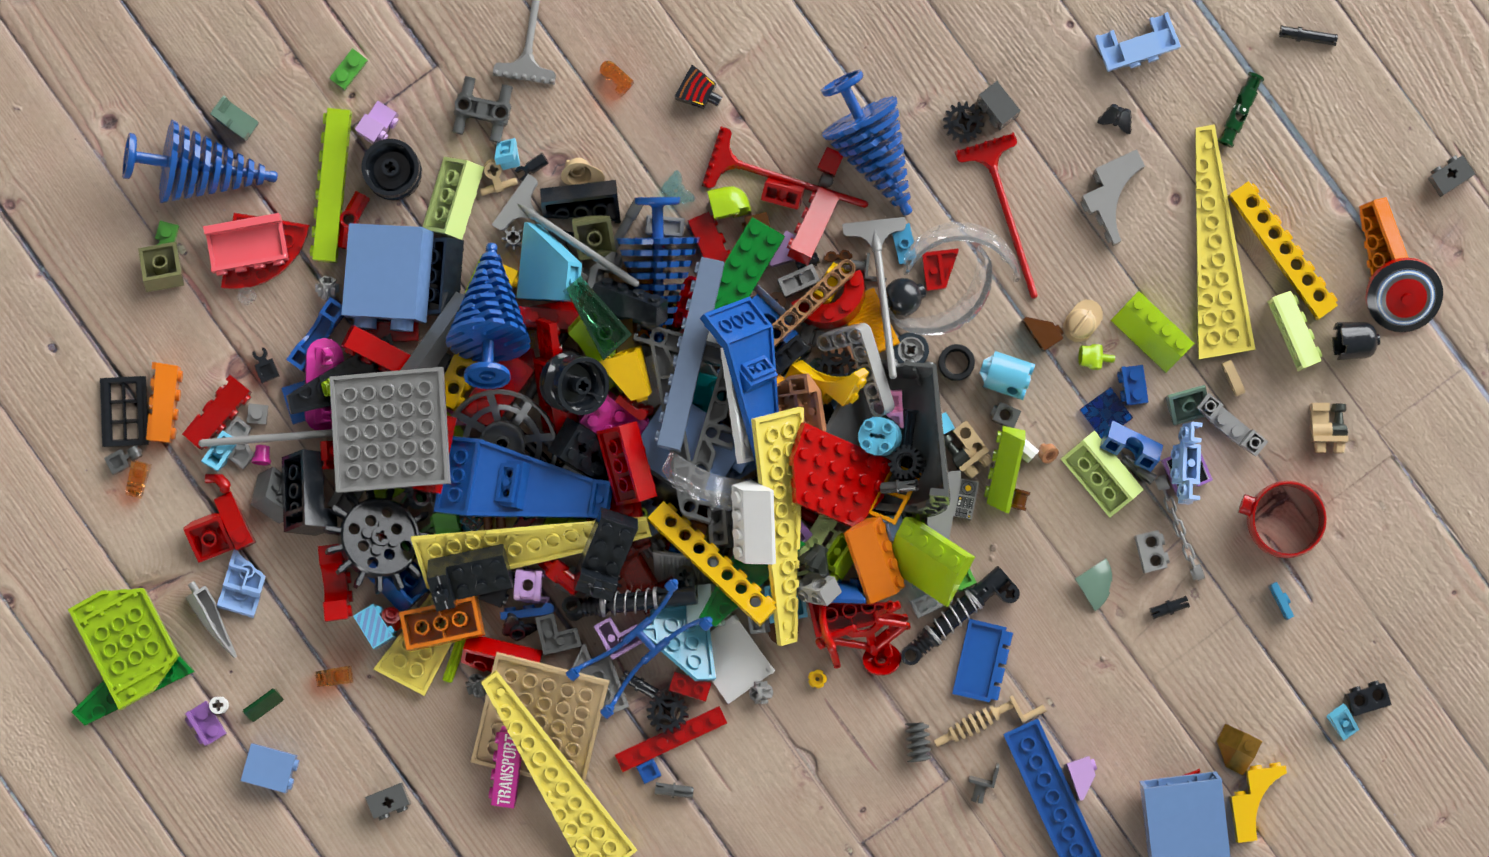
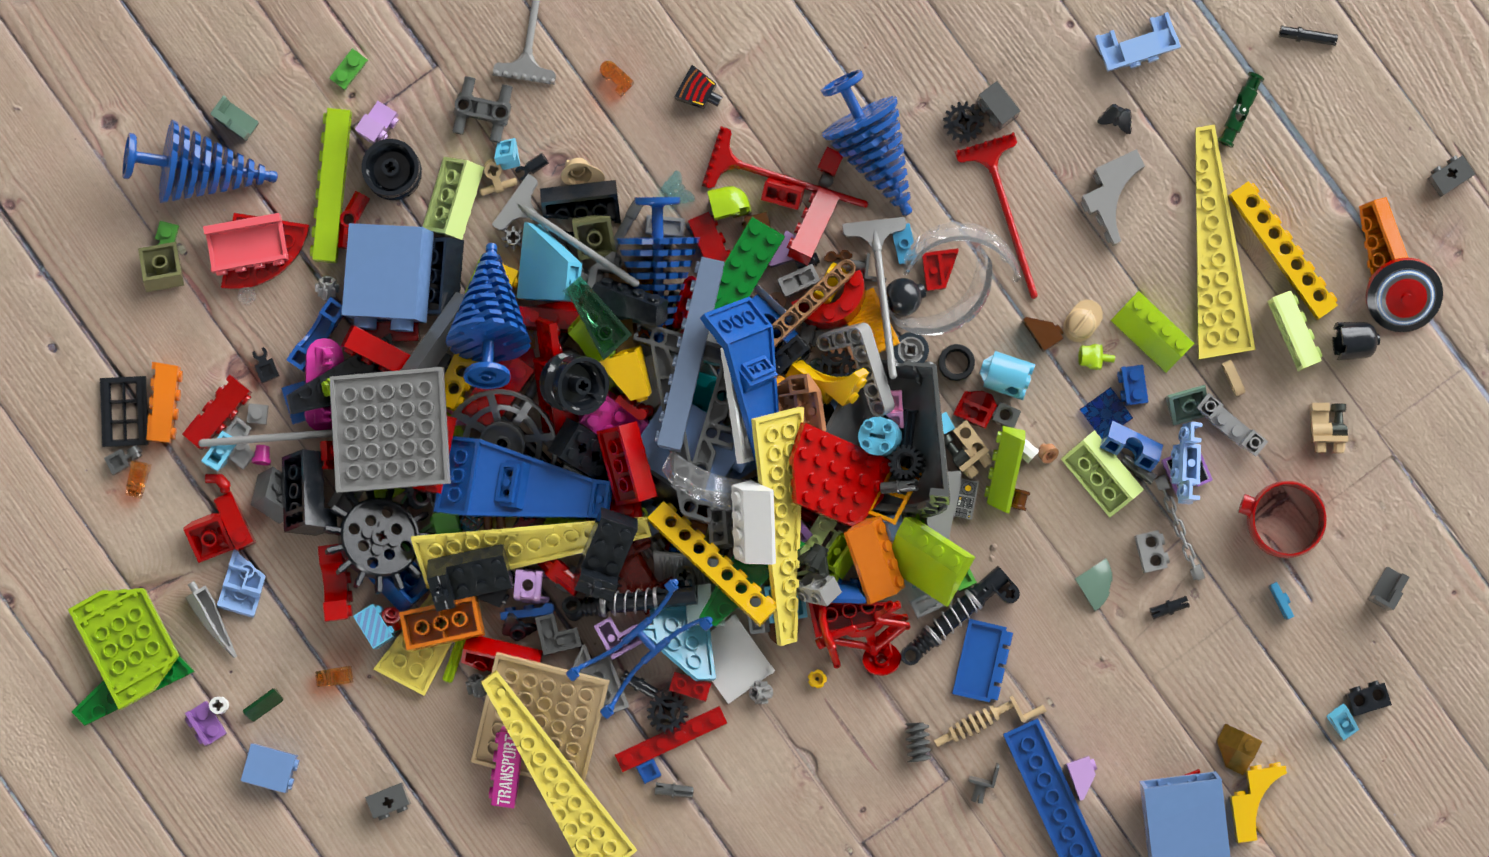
(976, 408): none -> red slope
(1388, 589): none -> dark grey panel

